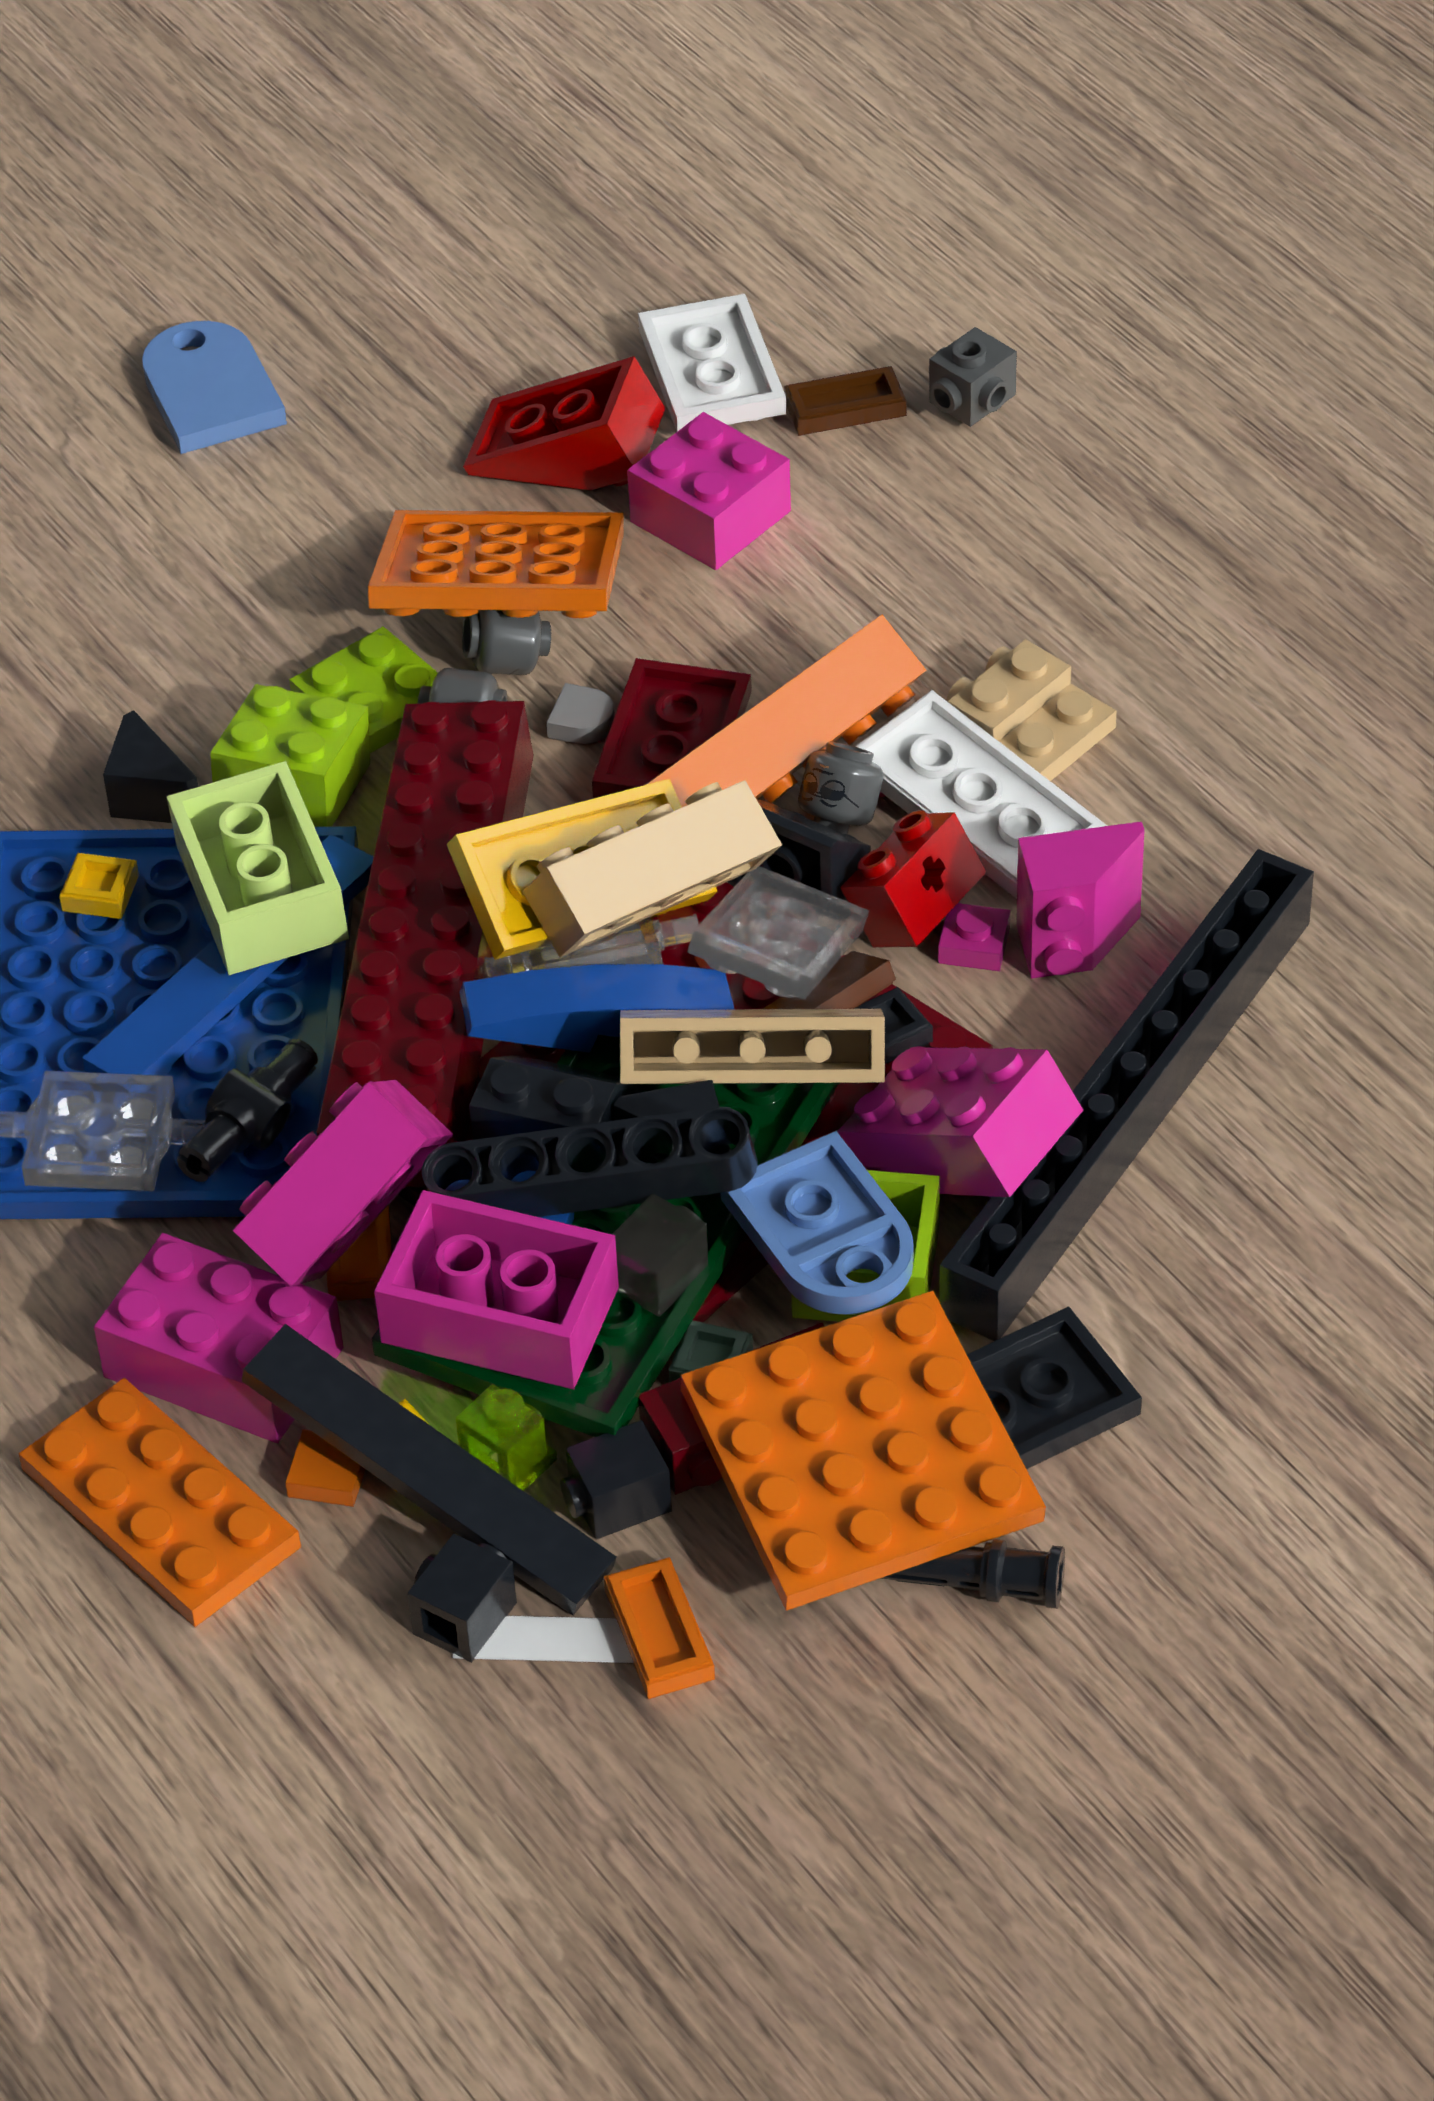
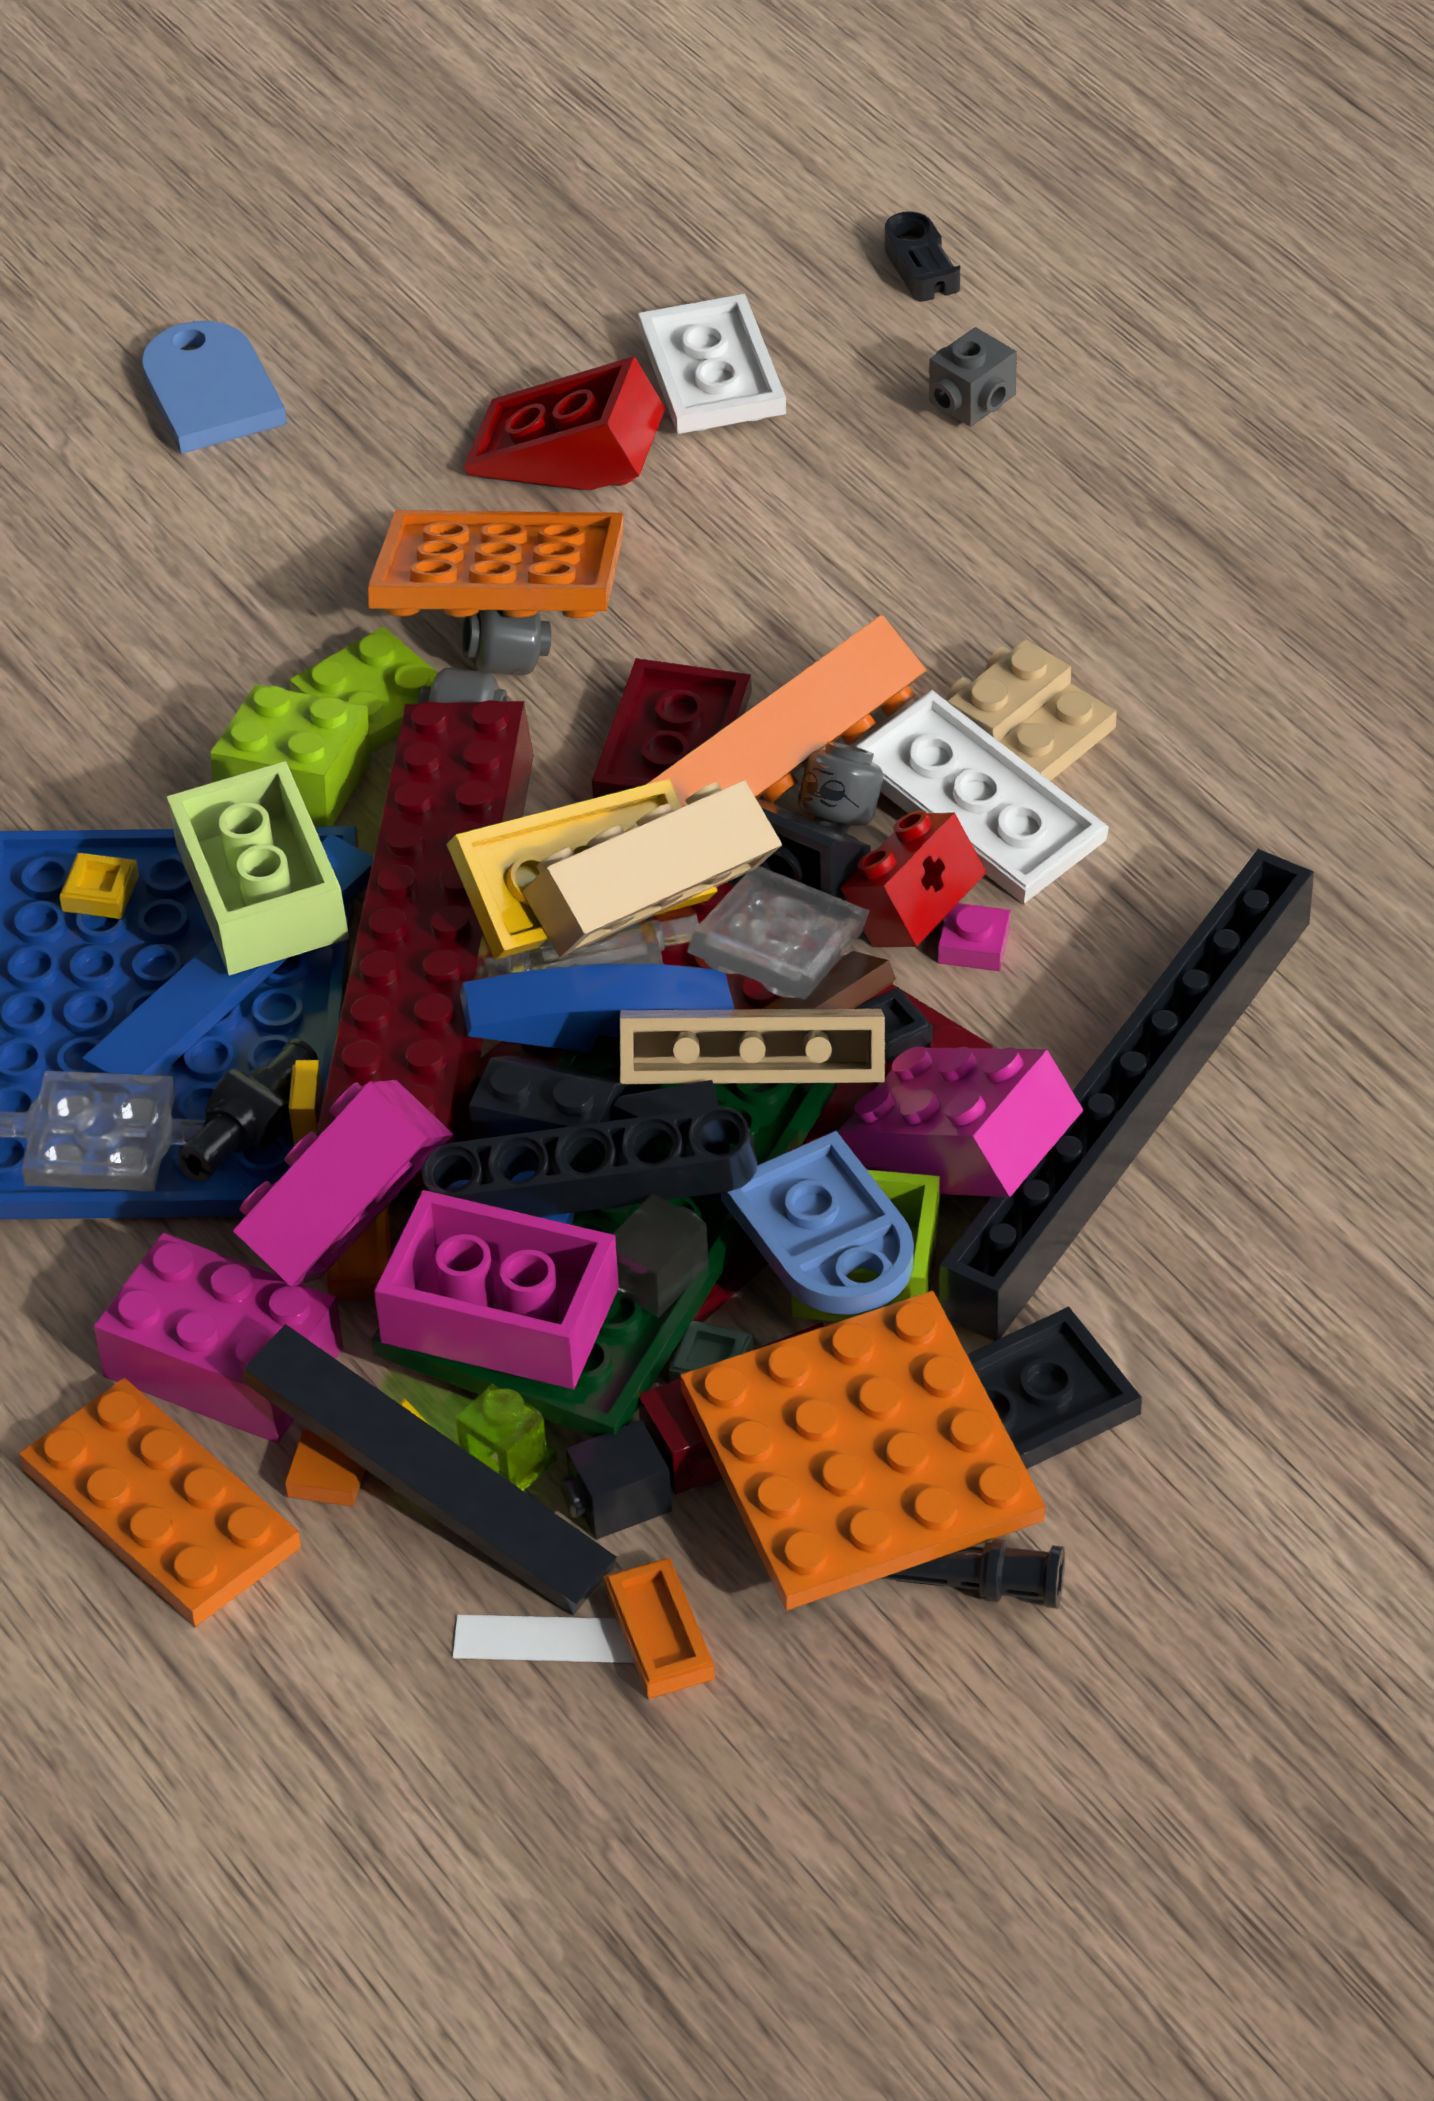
(143, 773): black slope -> none
(305, 1098): none -> yellow tile
(461, 1596): black brick -> none
(581, 715): light grey tile -> none
(709, 490): dark pink brick -> none
(845, 400): reddish brown tile -> none
(920, 261): none -> black piece
(1077, 895): dark pink slope -> none

